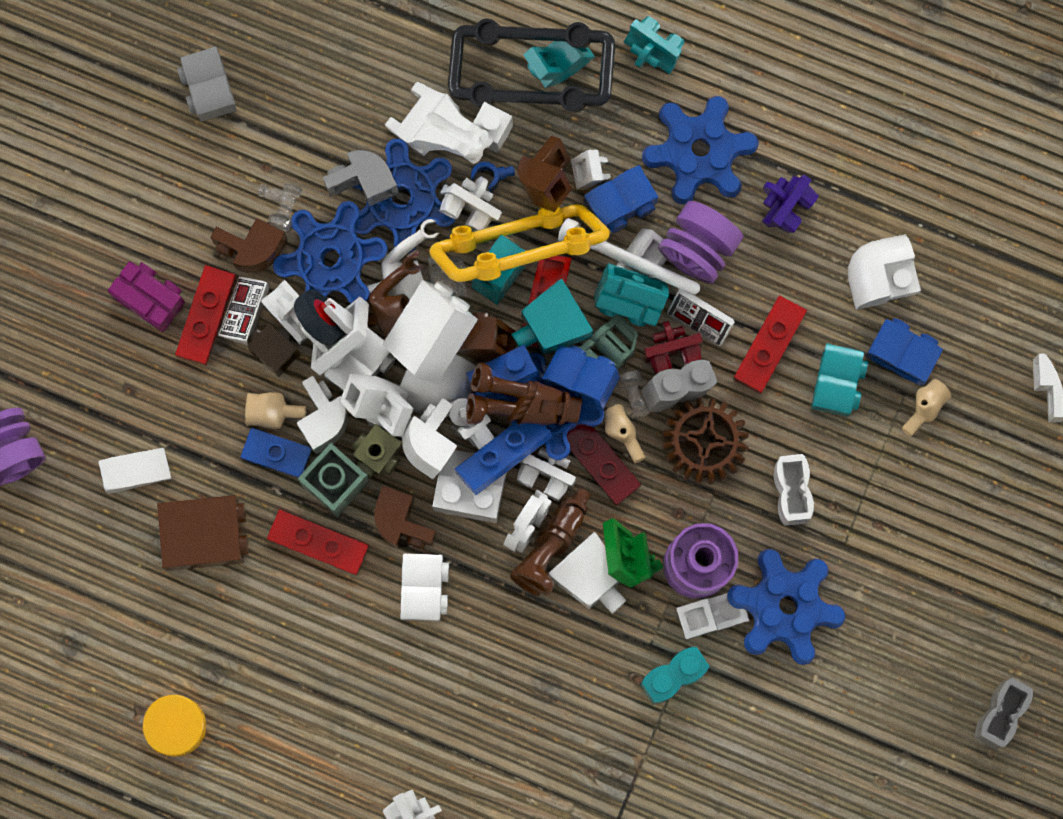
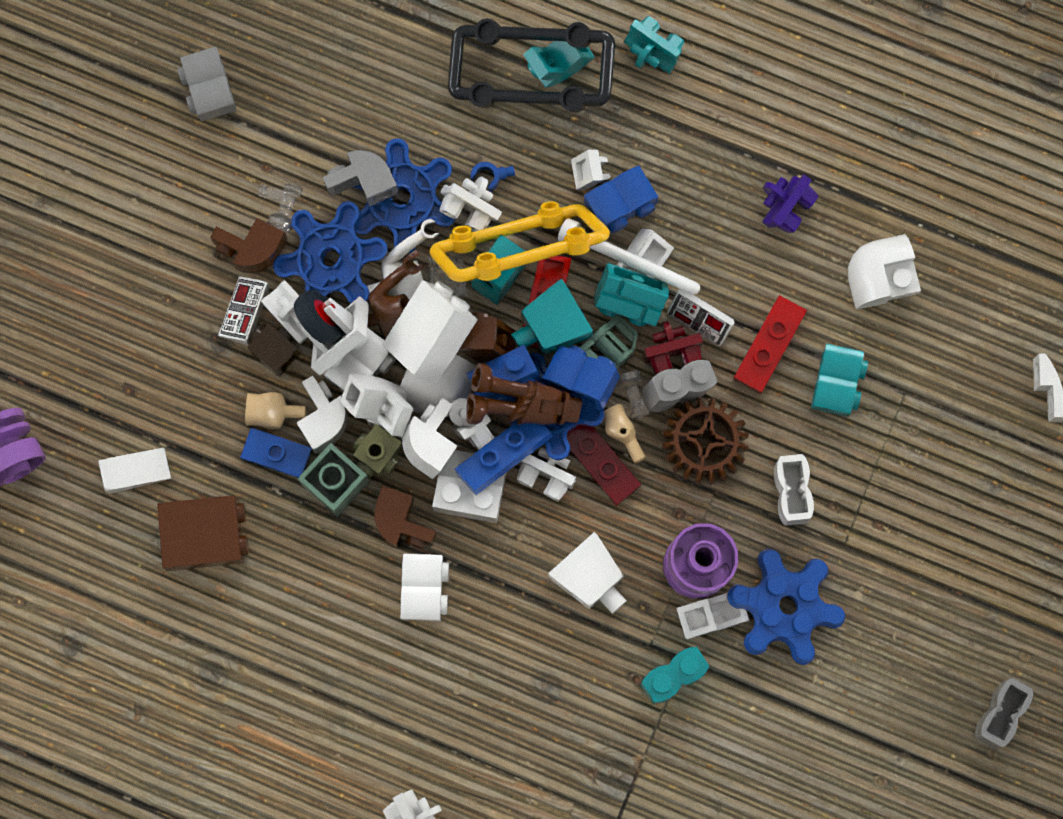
(147, 296): magenta brick -> none
(174, 725): yellow head -> none
(205, 315): red plate -> none
(317, 542): red plate -> none
(439, 125): white animal -> none
(496, 123): white brick -> none
(532, 514): white plate -> none
(544, 175): reddish brown brick -> none
(552, 541): reddish brown piece -> none
(628, 554): green slope -> none
(693, 169): blue plate -> none
(702, 237): medium lavender wheel -> none
(904, 352): blue brick -> none
(928, 404): tan piece -> none

